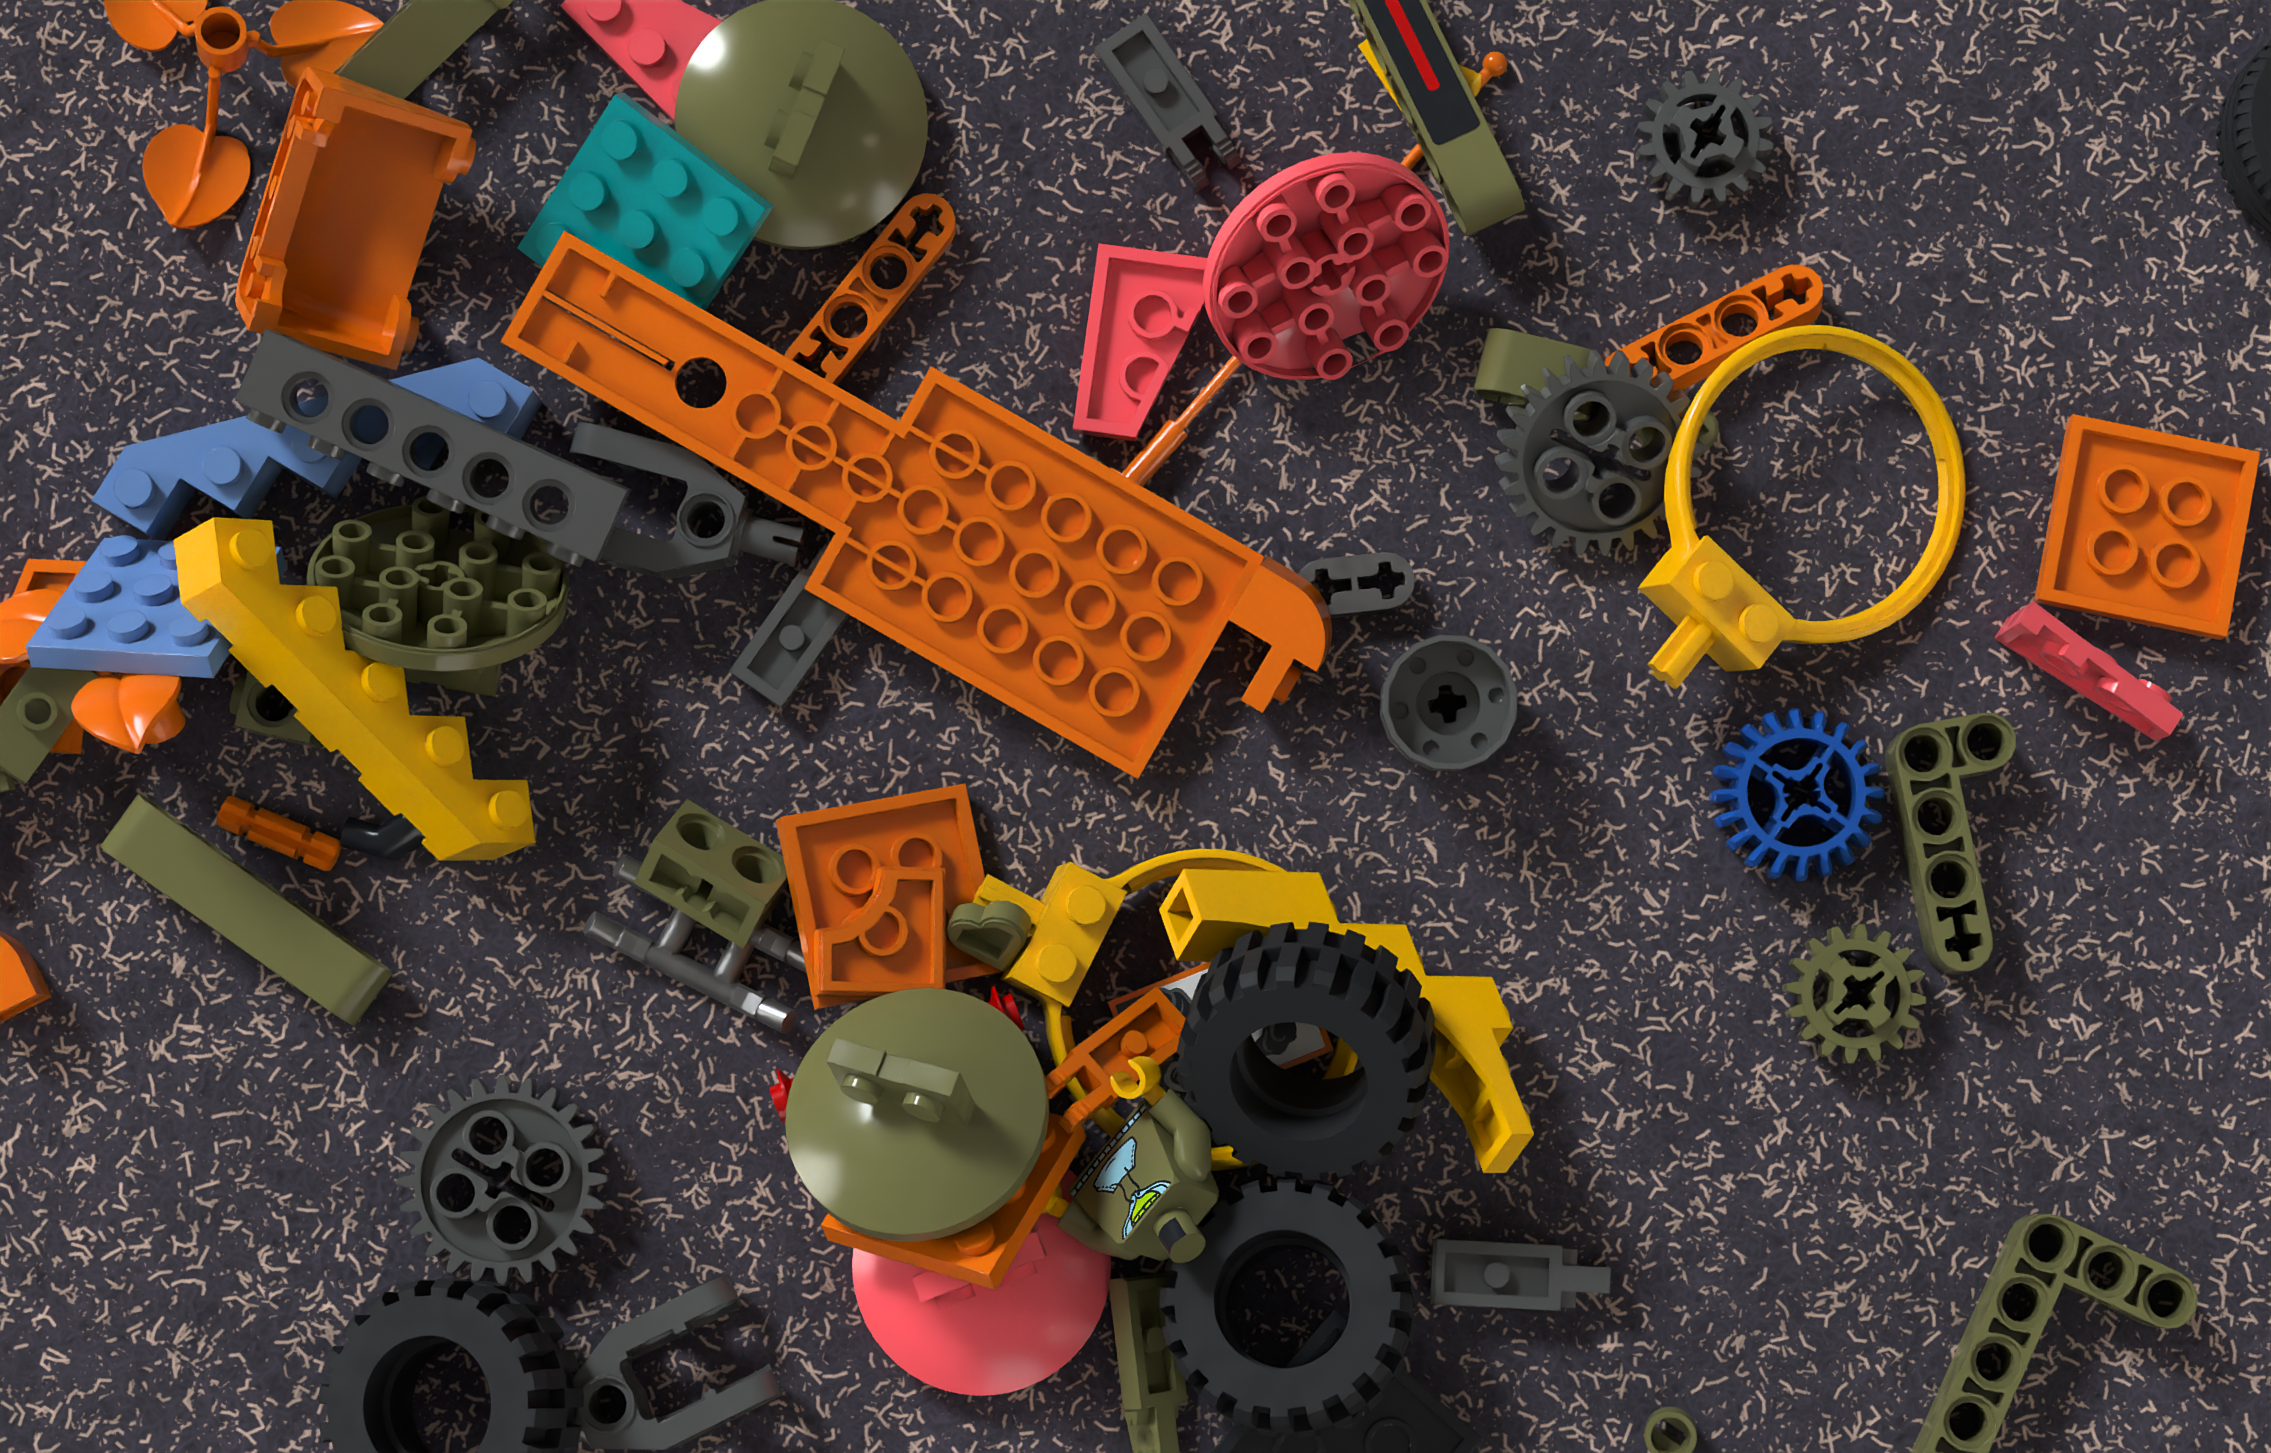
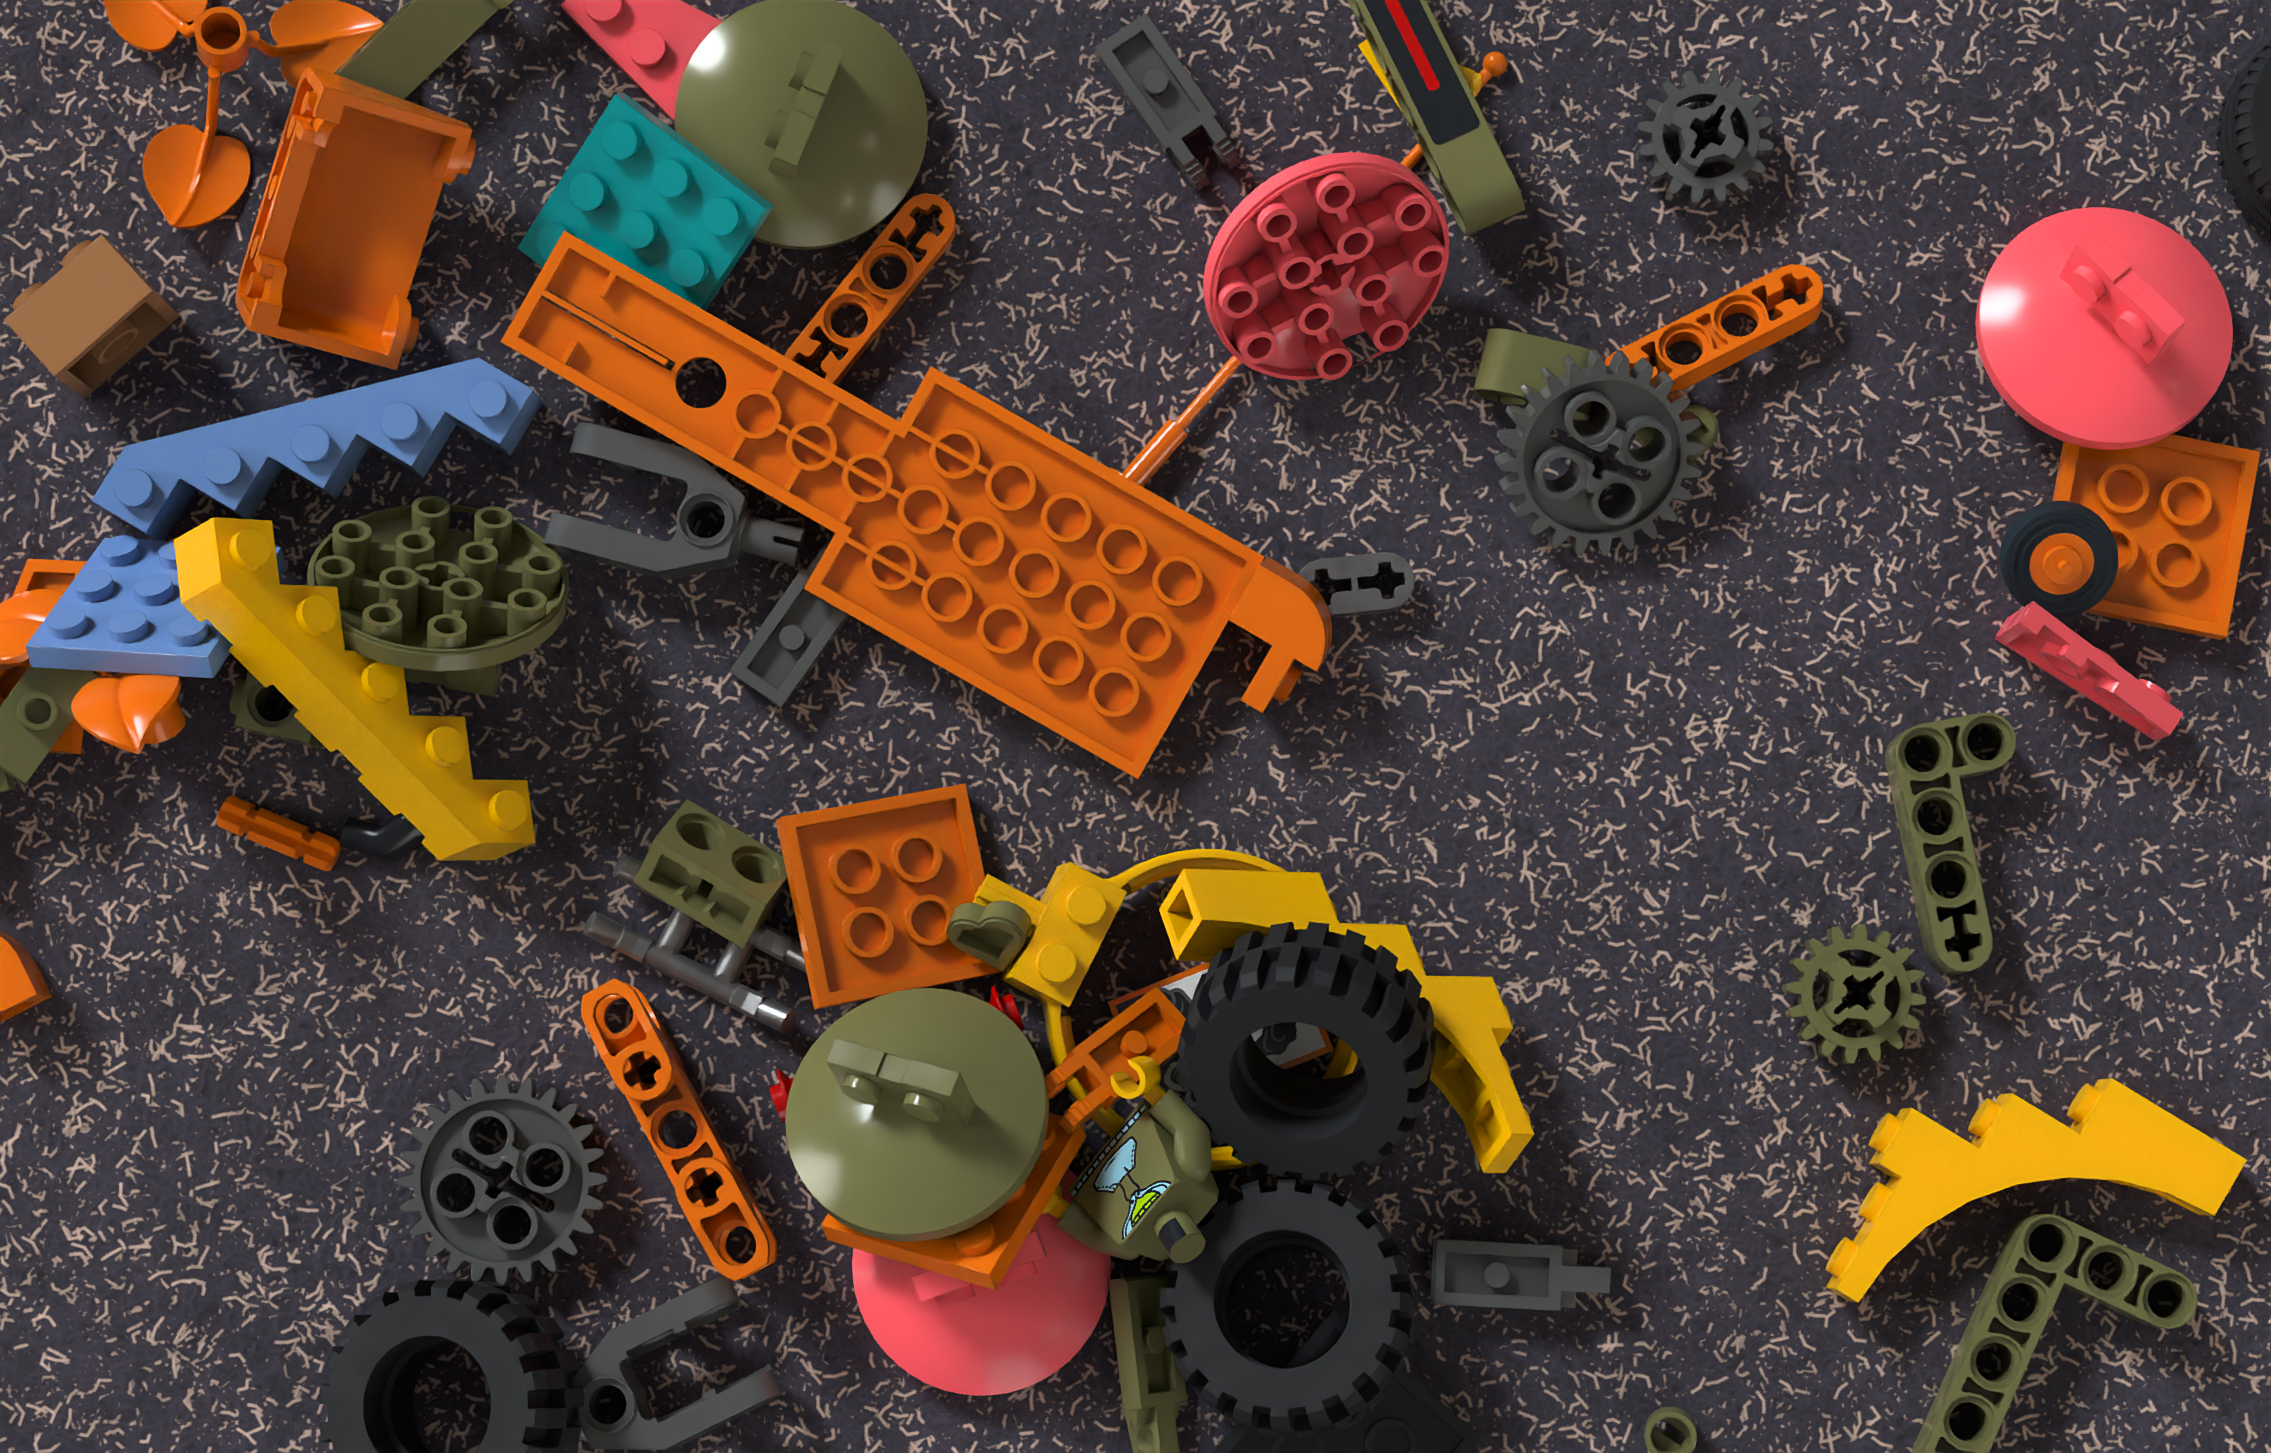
(90, 316): none -> medium nougat brick
(246, 909): olive beam -> none
(286, 363): dark grey brick -> none
(653, 1104): none -> orange piece
(891, 942): orange tile -> none
(1134, 334): coral wing -> none
(1469, 672): dark grey wheel -> none
(1715, 599): yellow brick -> none
(1821, 809): blue gear -> none
(1935, 1171): none -> yellow arch
(2059, 558): none -> black wheel
(2104, 328): none -> coral bracket

